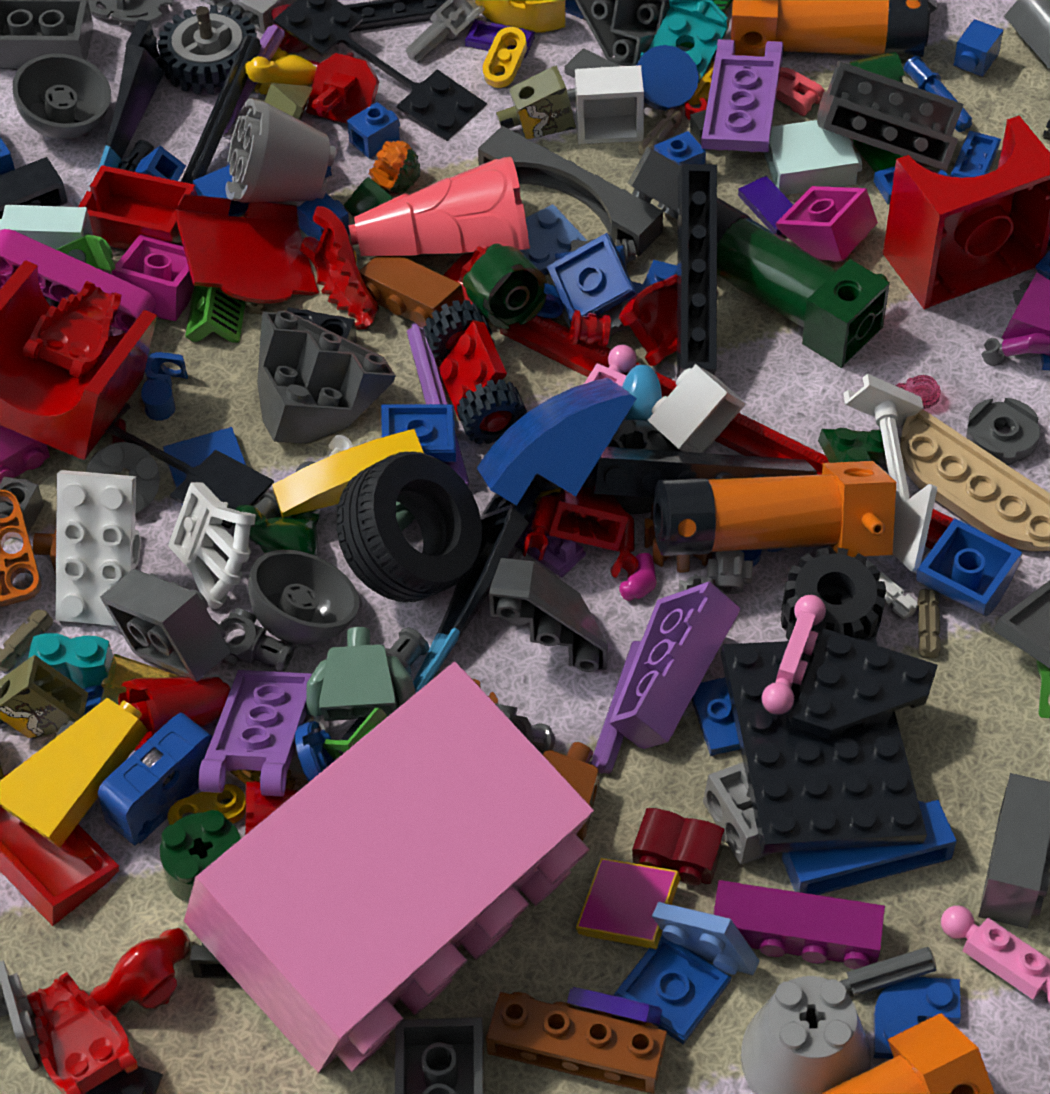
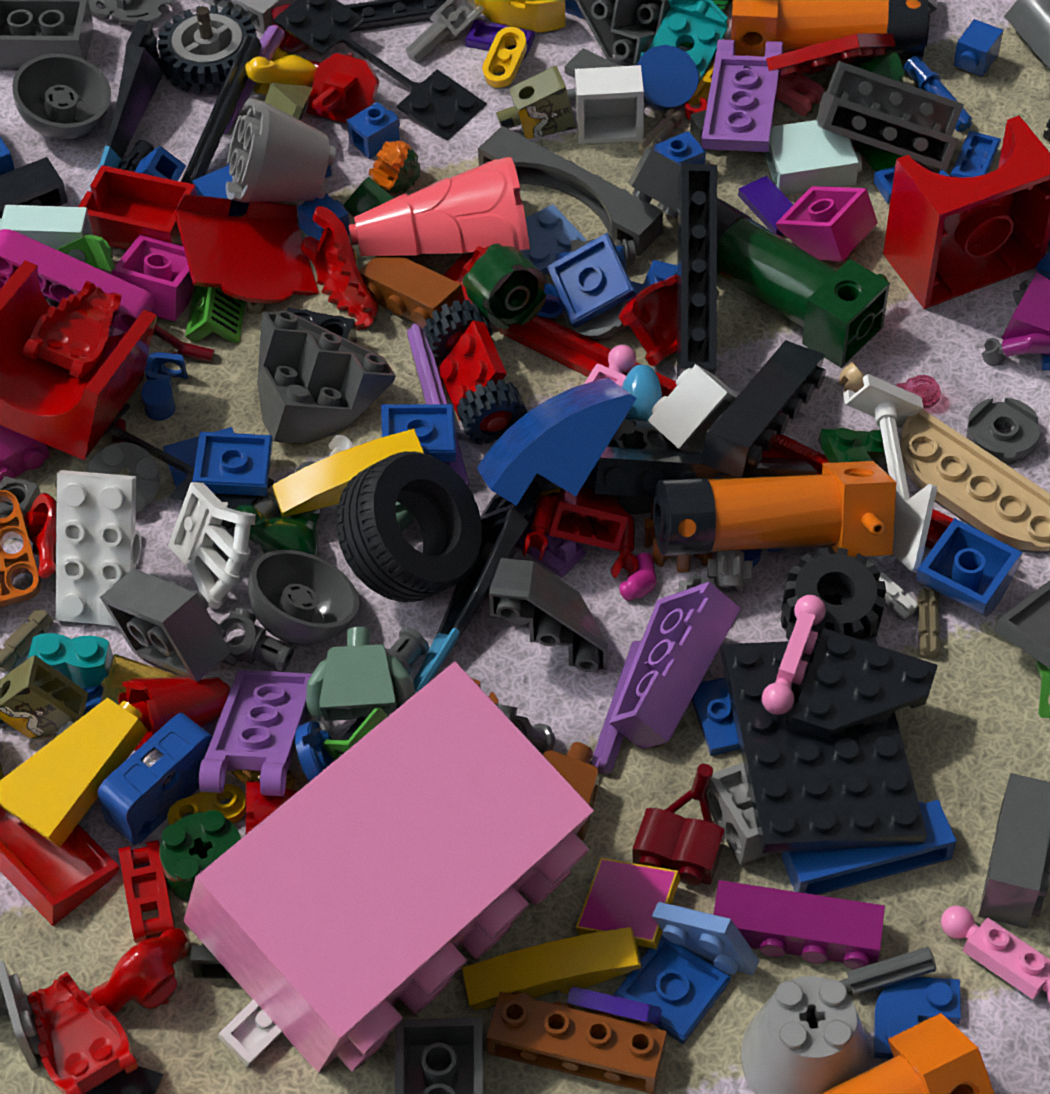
(42, 532): none -> red piece
(146, 890): none -> red plate
(185, 349): none -> dark red plant
(234, 463): none -> blue tile
(249, 1033): none -> white plate
(553, 966): none -> yellow slope
(590, 329): red bush -> none
(697, 792): none -> dark red plant
(763, 409): none -> black brick
(827, 54): none -> red plate
(852, 377): none -> tan hinge

